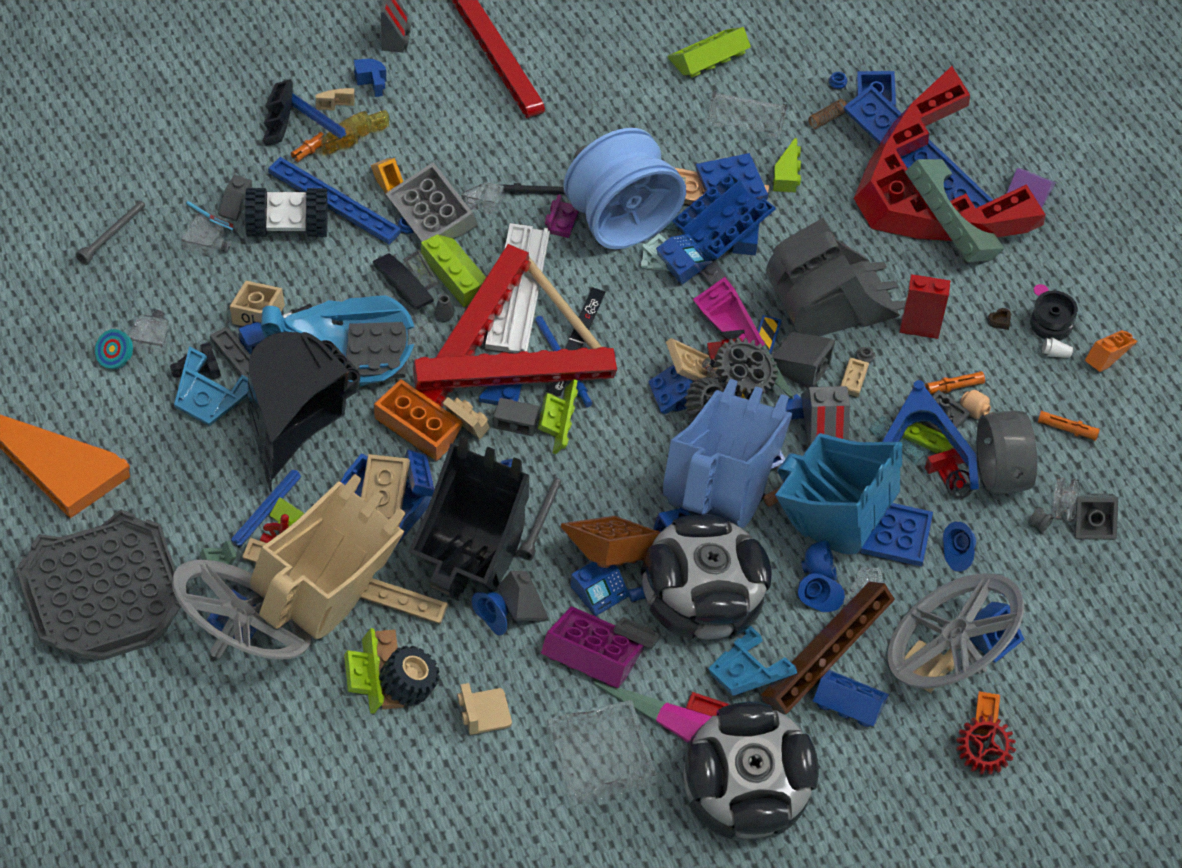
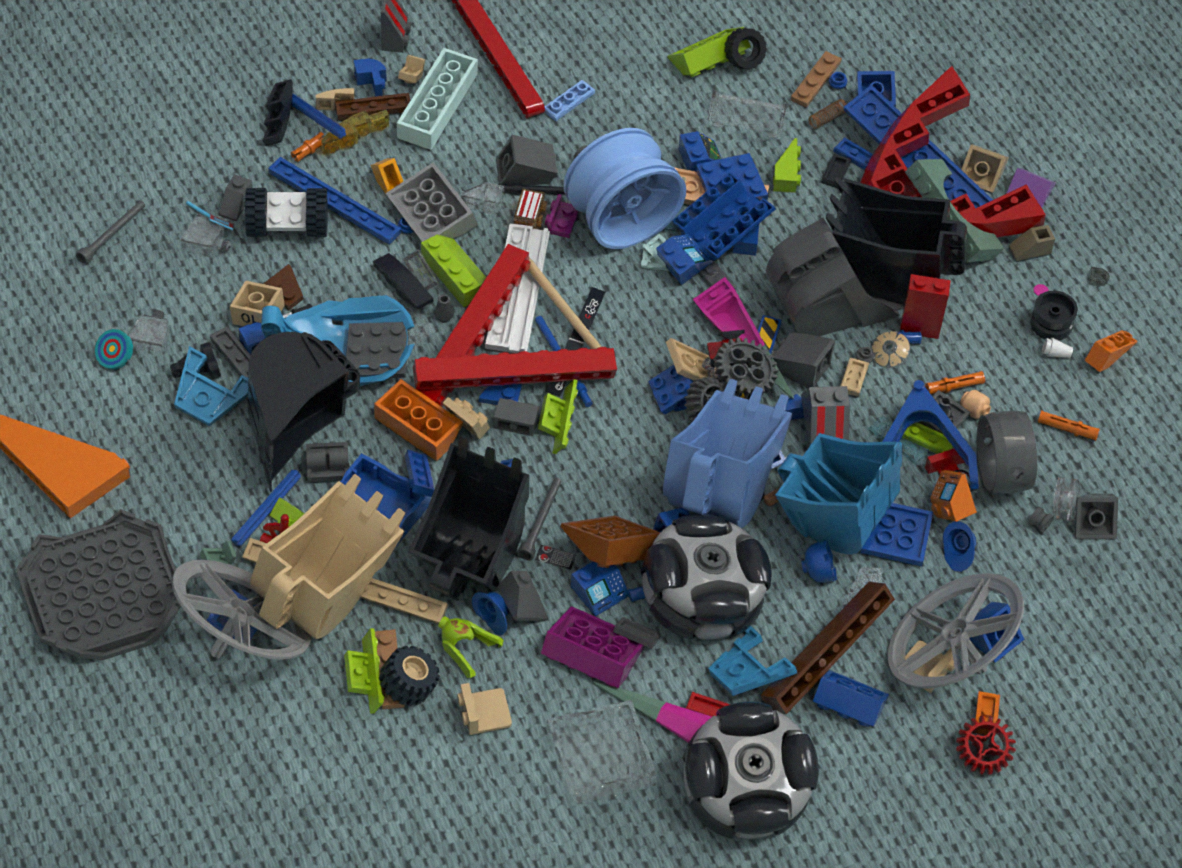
(287, 281): none -> reddish brown wing
(327, 461): none -> dark grey plate
(389, 478): tan tile -> none
(392, 103): none -> reddish brown plate
(413, 69): none -> tan bracket
(437, 98): none -> light aqua brick
(458, 629): none -> lime piece
(526, 162): none -> dark grey slope
(530, 208): none -> brick
(555, 557): none -> black sticker
(569, 100): none -> light blue tile
(697, 149): none -> blue slope
(757, 55): none -> black tyre
(816, 79): none -> medium nougat plate
(821, 595): blue piece -> none
(837, 166): none -> black tile
(857, 154): none -> blue tile
(896, 237): none -> black piece
(896, 355): none -> tan dish
(913, 337): none -> blue pin
(952, 497): none -> orange slope
(984, 167): none -> tan slope
(1000, 319): dark brown tile -> none
(1033, 243): none -> dark tan slope
(1098, 276): none -> clear smoke tile

